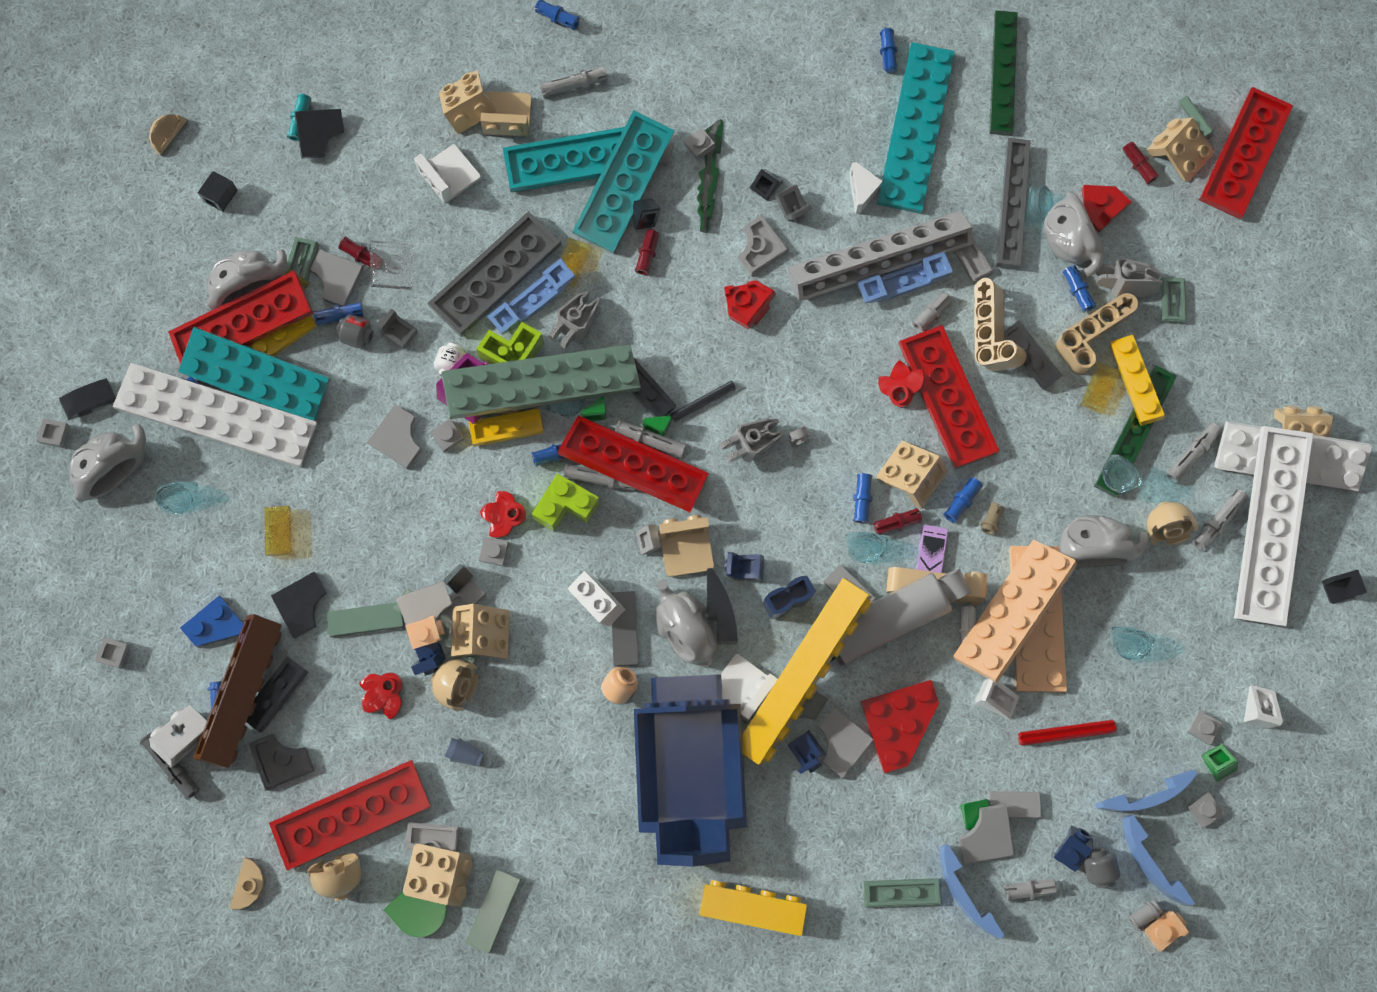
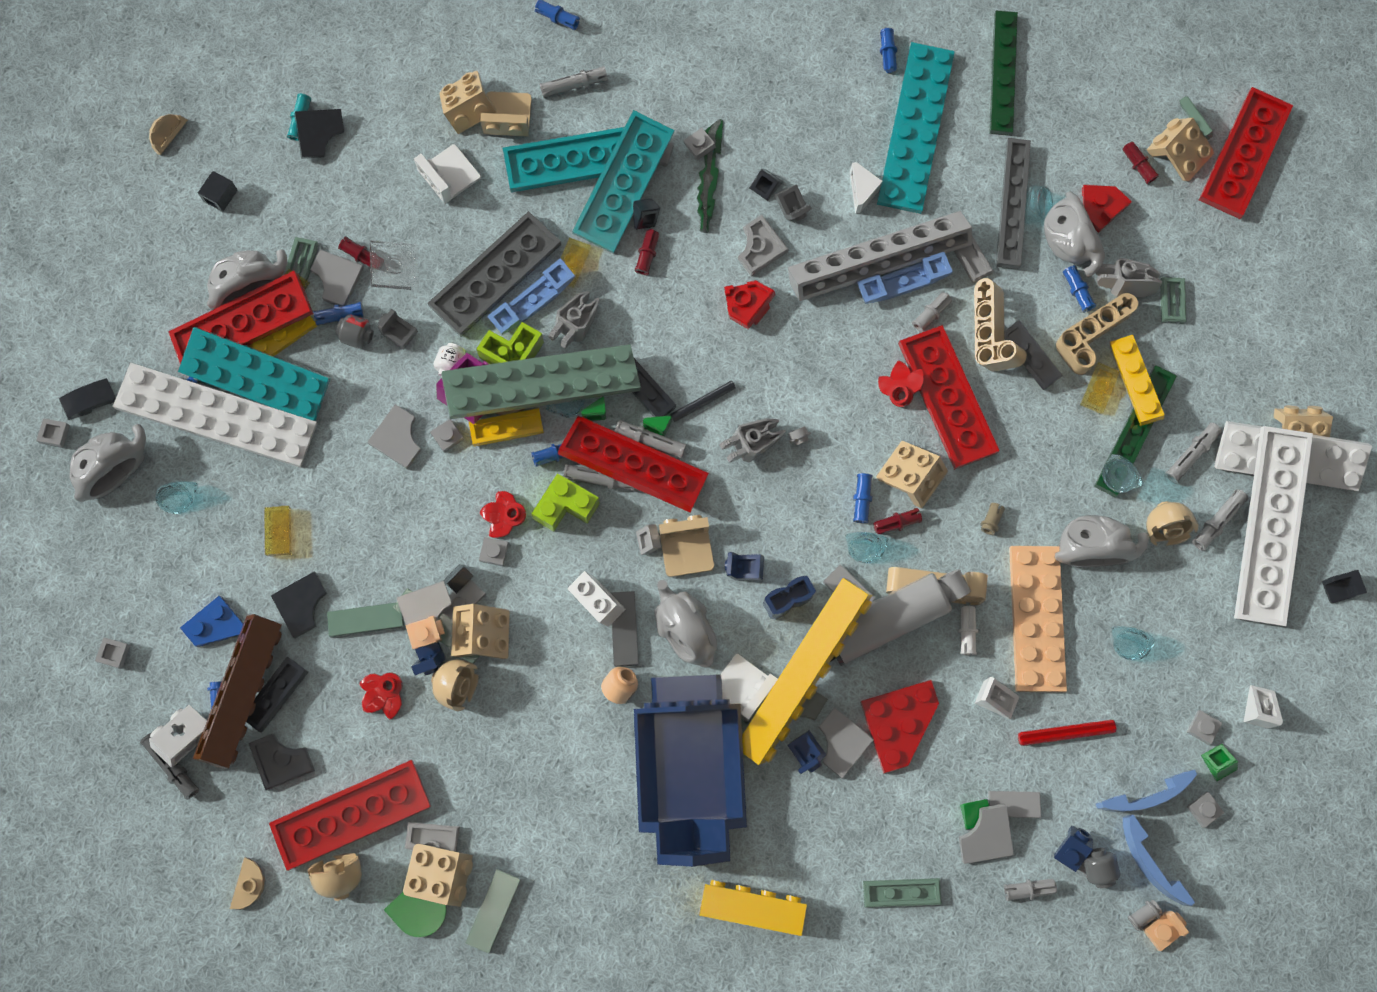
(463, 752): sand blue cone -> none
(720, 609): black slope -> none
(932, 548): lavender tile -> none
(949, 865): medium blue slope -> none
(963, 500): blue pin -> none
(1015, 611): light nougat plate -> none

